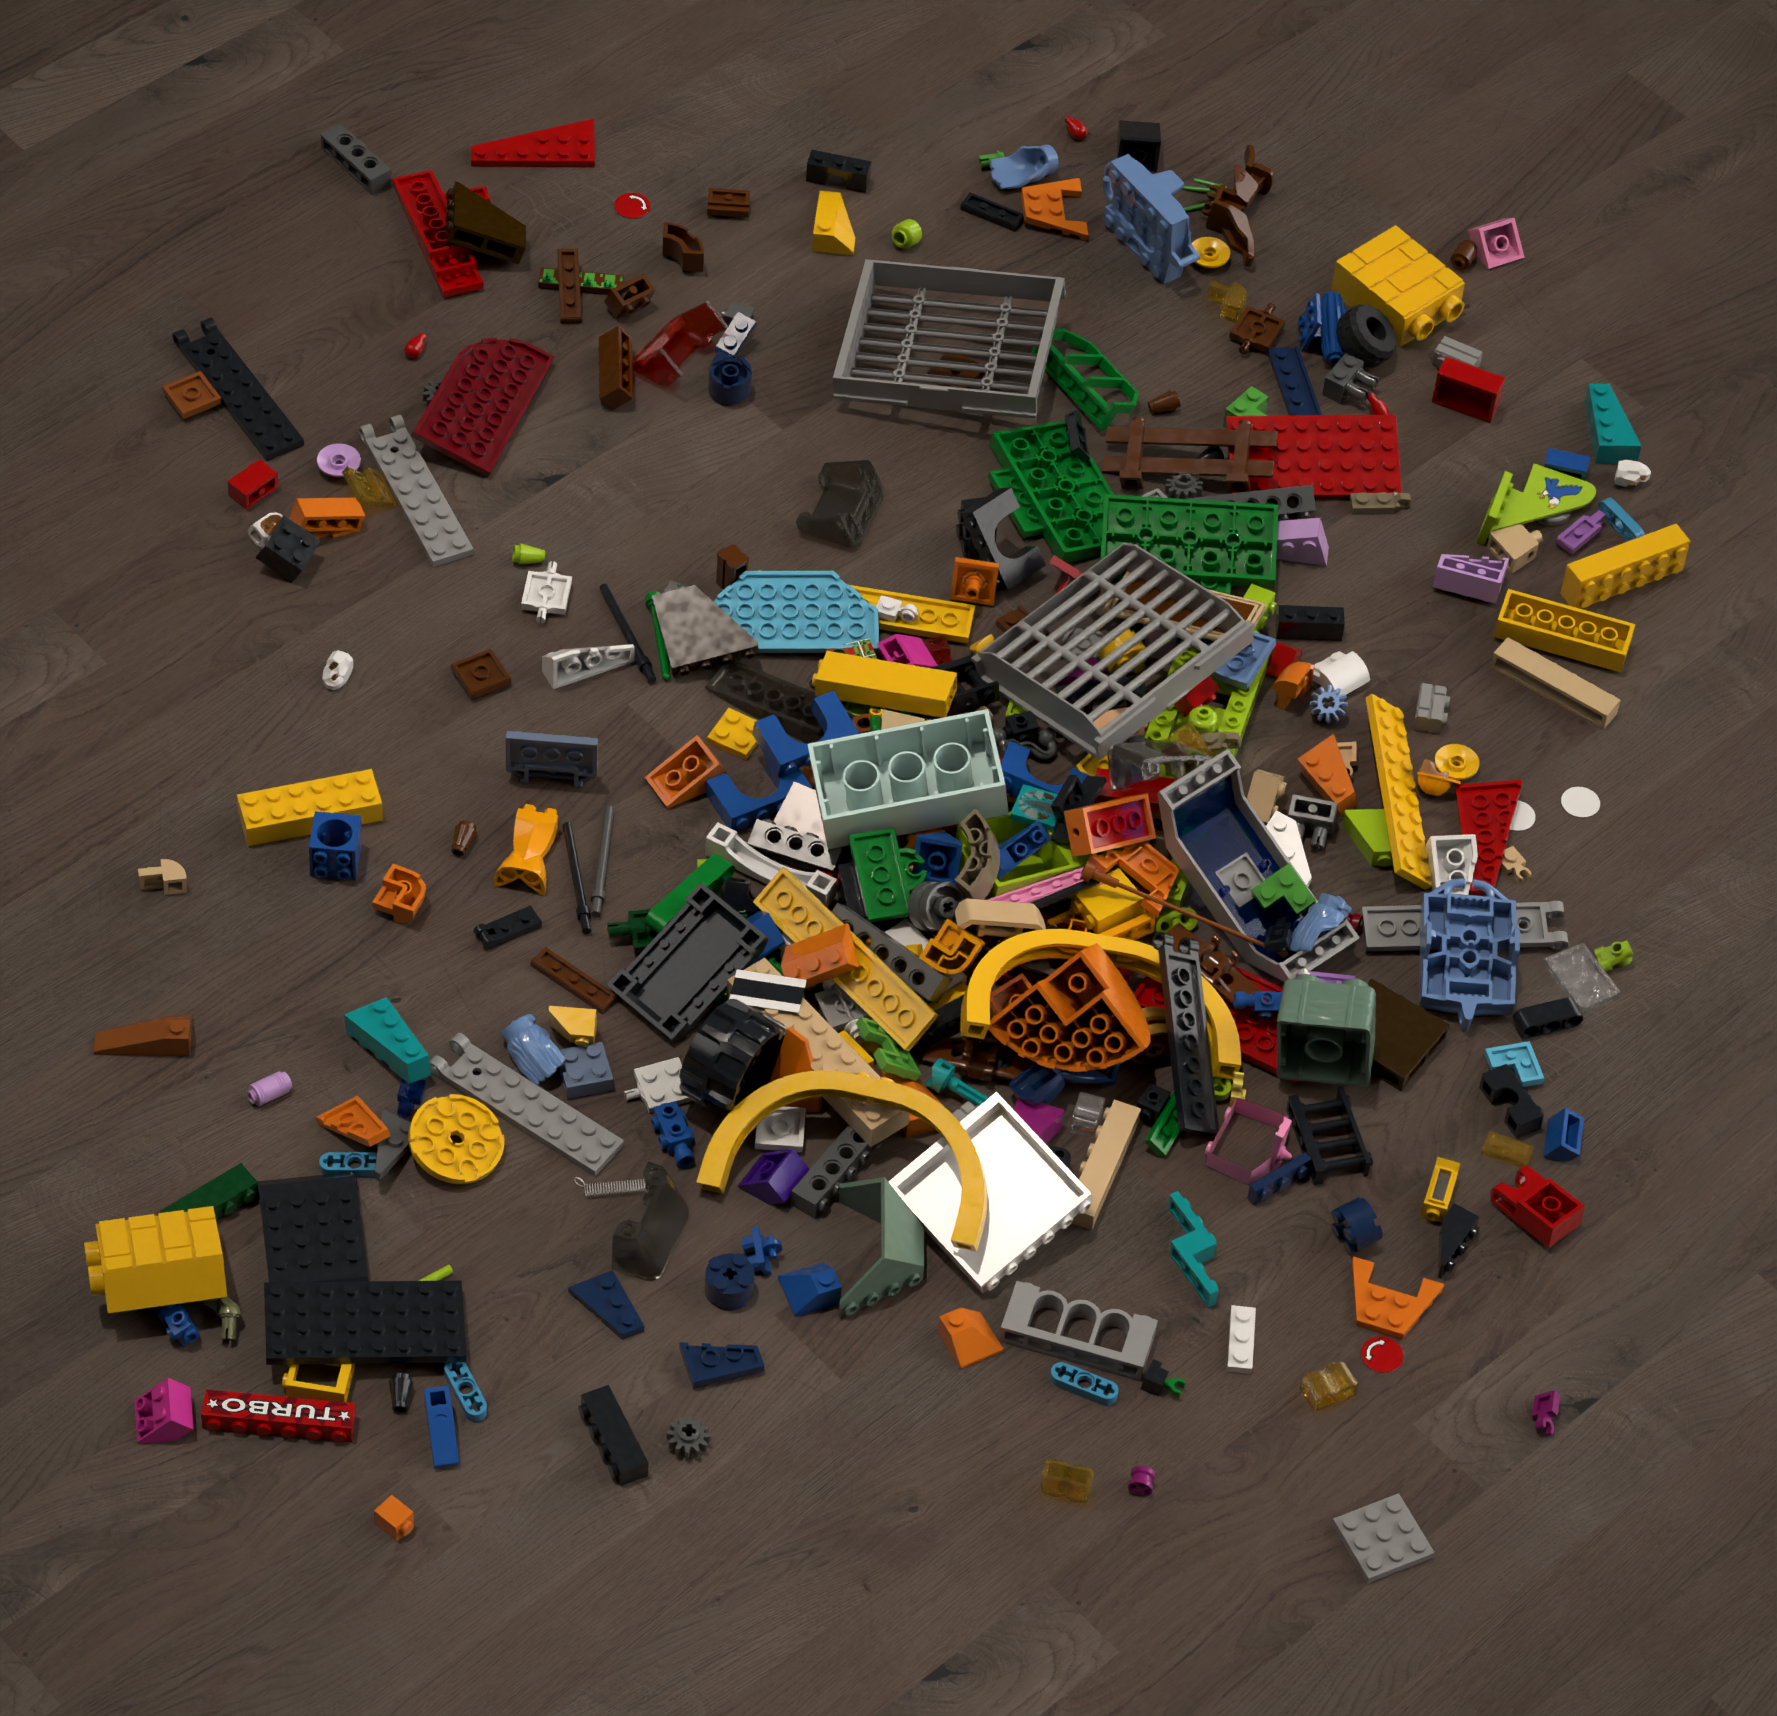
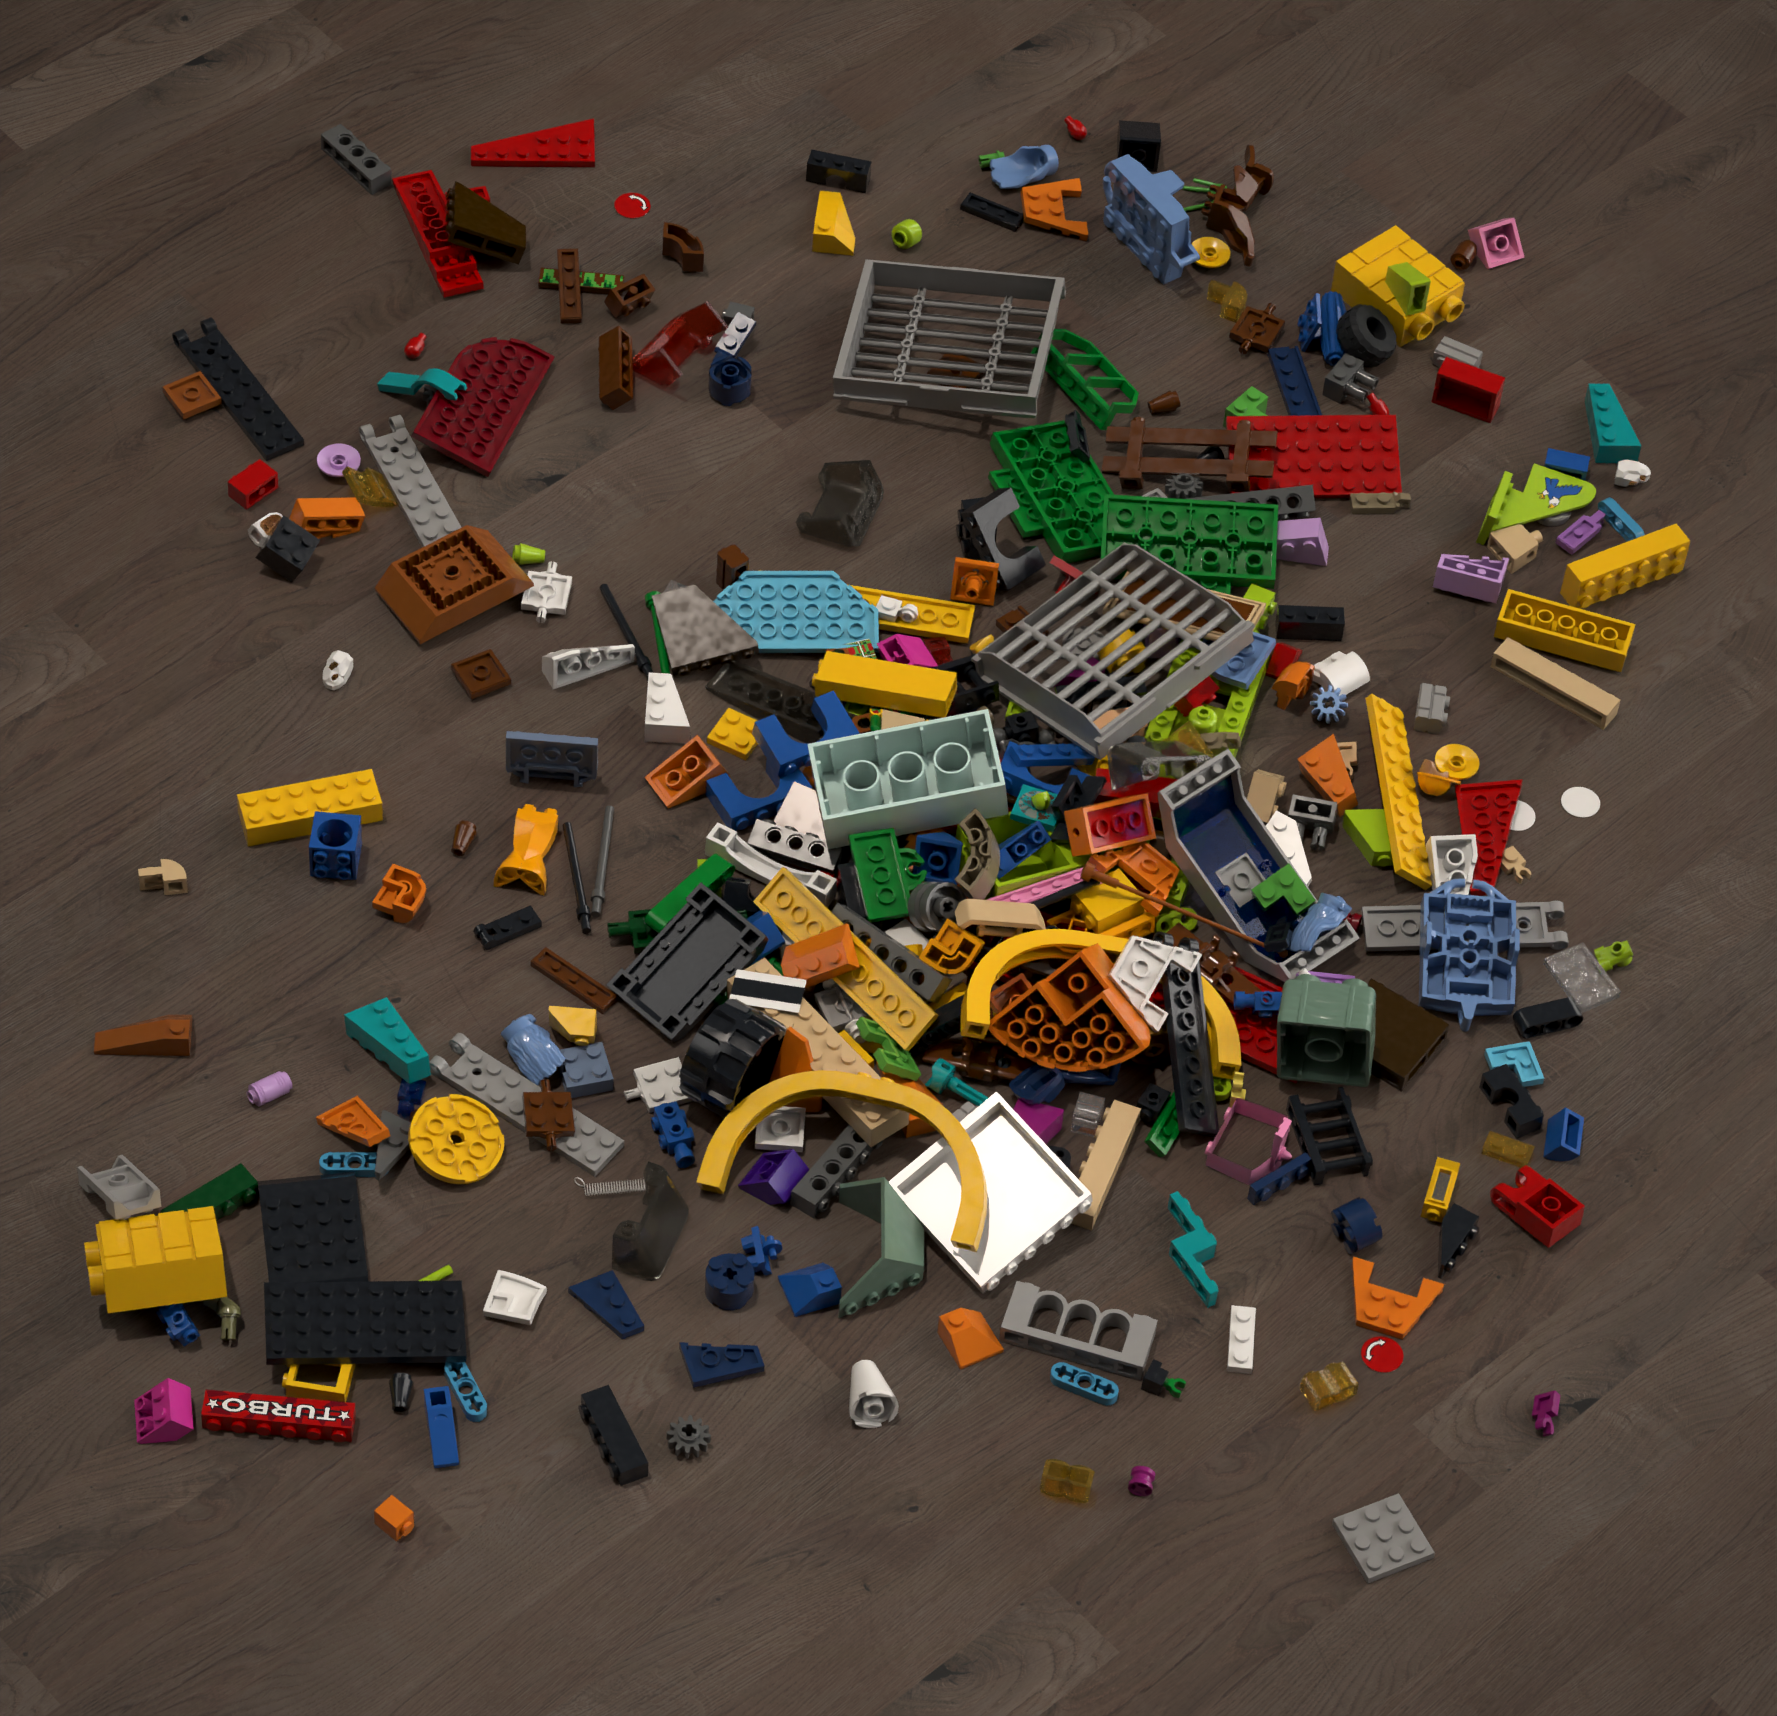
(122, 1188): none -> light grey piece
(410, 383): none -> teal piece
(433, 601): none -> dark orange slope
(514, 1298): none -> white plate
(548, 1114): none -> reddish brown plate
(664, 712): none -> white wedge
(728, 202): reddish brown plate -> none
(870, 1396): none -> white cone
(1041, 800): none -> lime hinge
(1049, 755): none -> blue plate
(1140, 970): none -> white wing
(1408, 287): none -> lime slope

